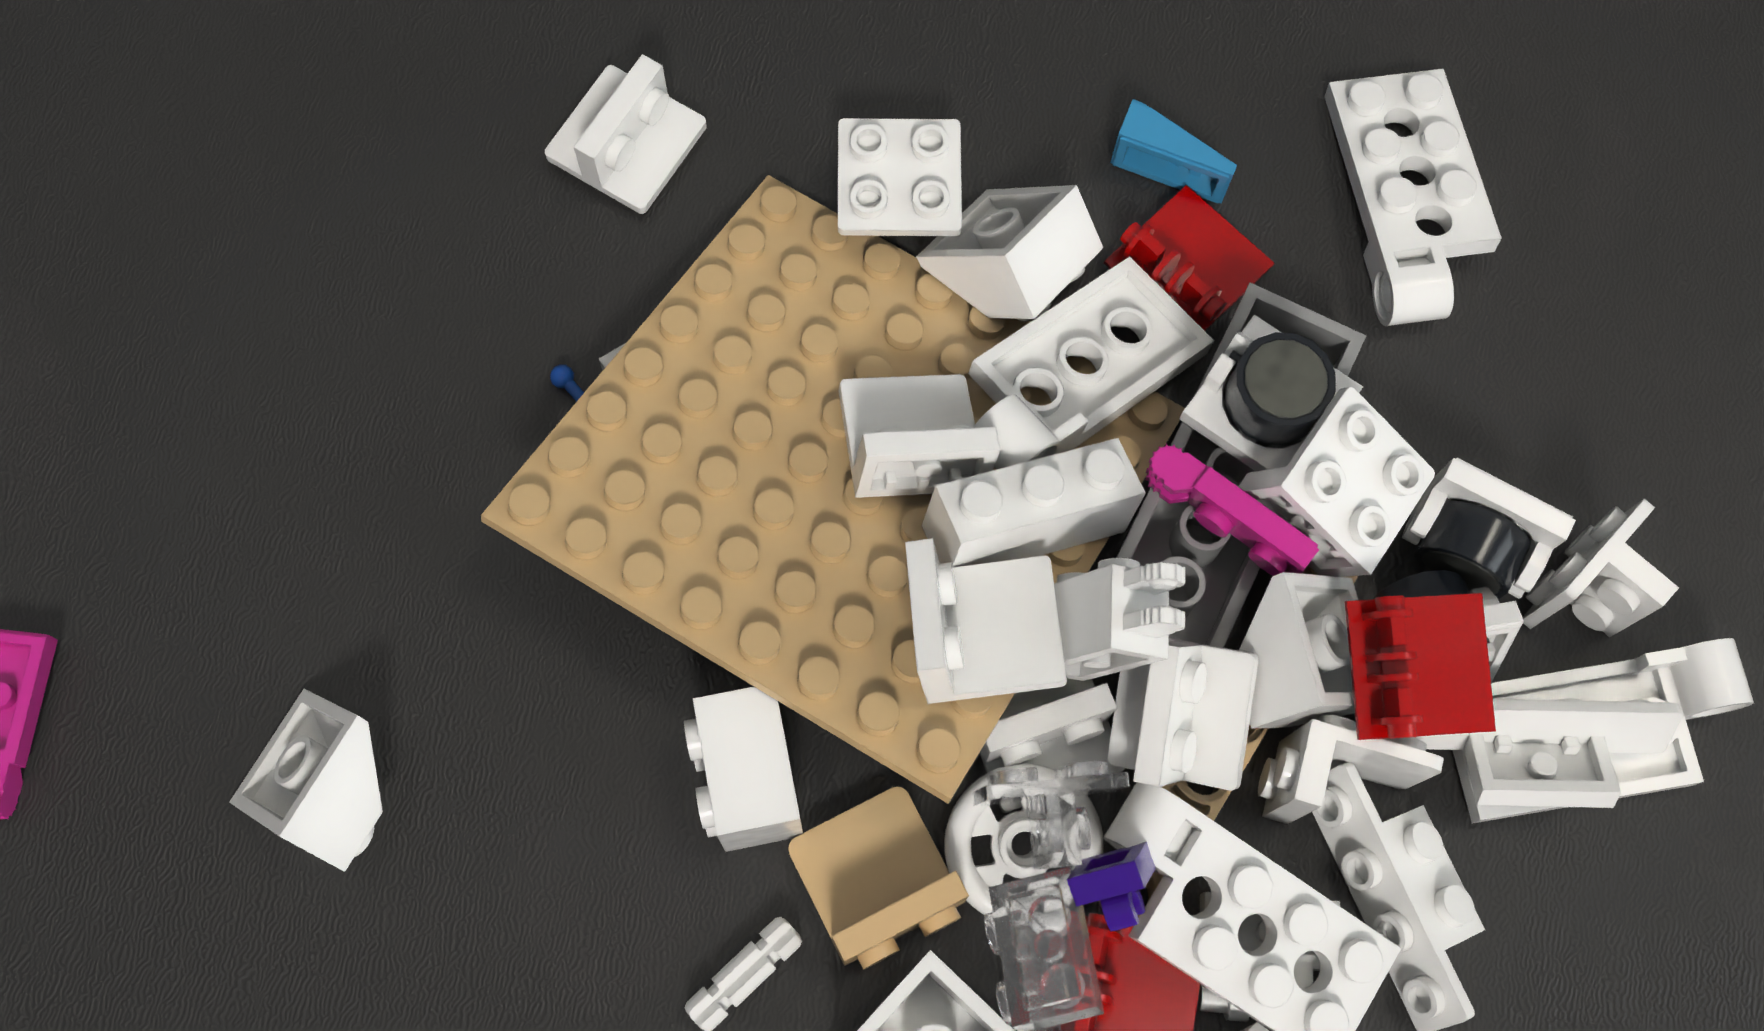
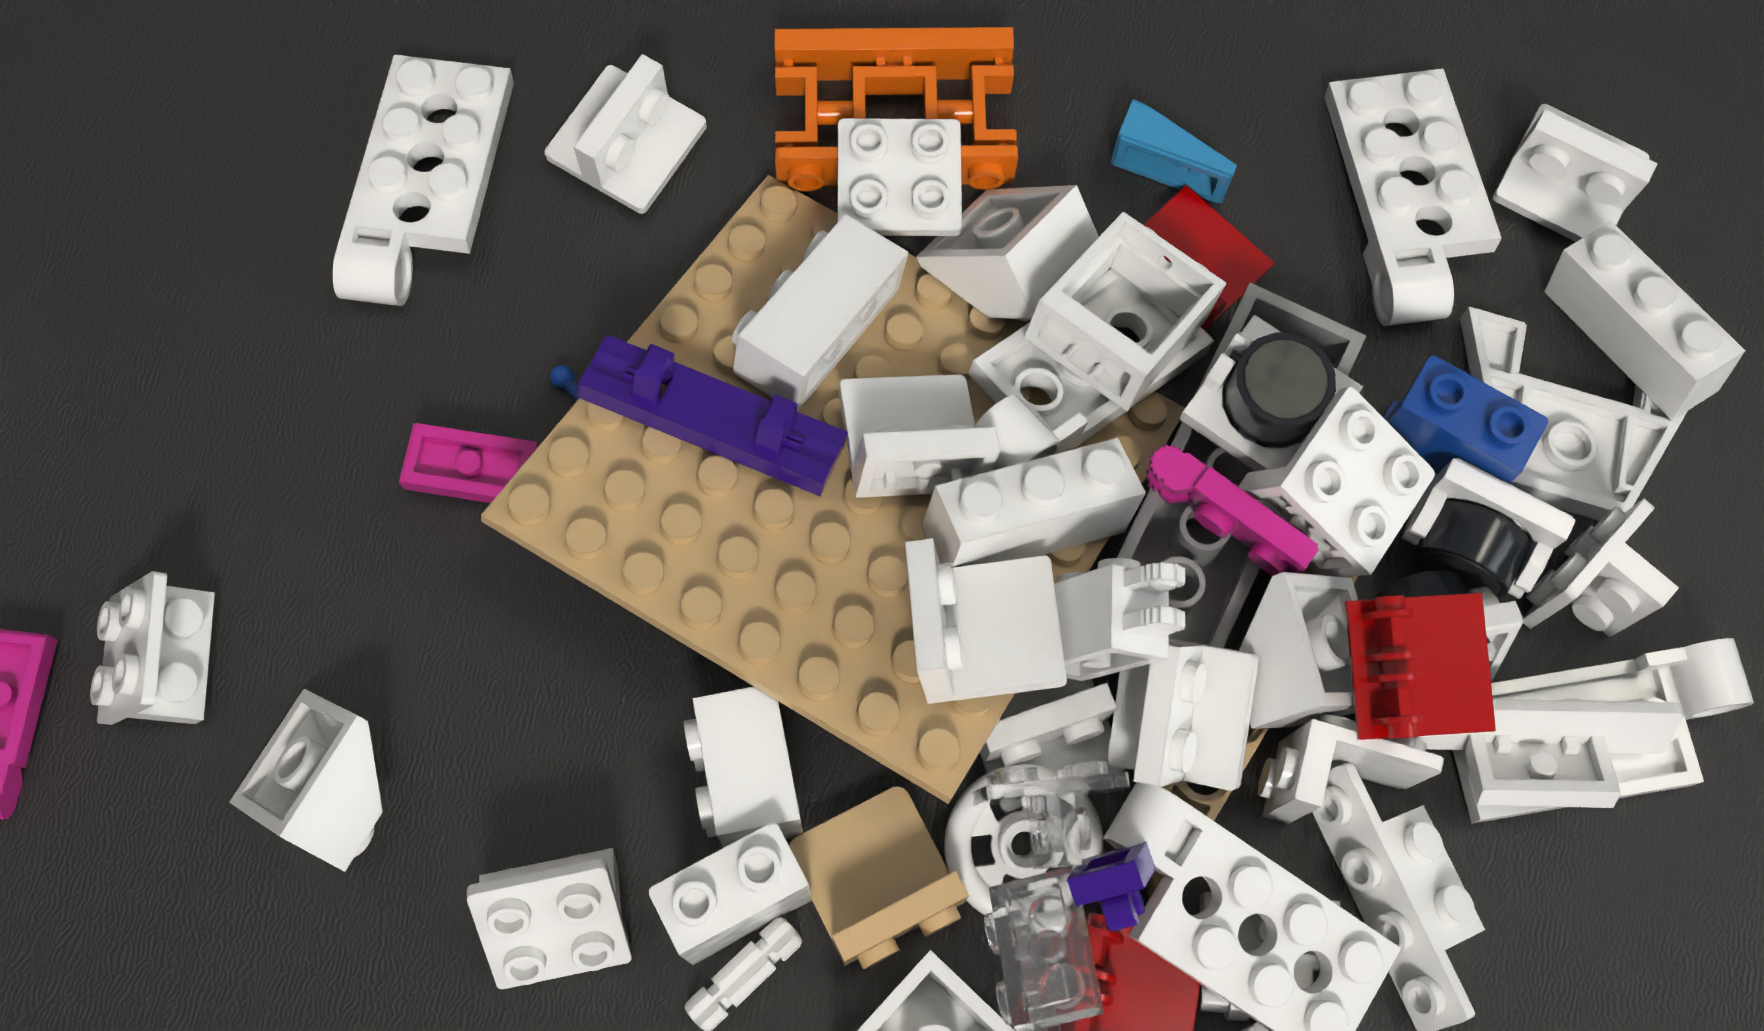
(153, 653): none -> white bracket
(374, 245): none -> white hinge
(461, 462): none -> dark pink hinge
(550, 919): none -> white bracket
(713, 414): none -> dark purple hinge
(730, 894): none -> white panel
(818, 310): none -> white brick
(894, 64): none -> orange fence
(1093, 346): none -> white window
(1463, 418): none -> blue panel
(1572, 175): none -> white bracket
(1592, 448): none -> white wing
(1643, 320): none -> white brick

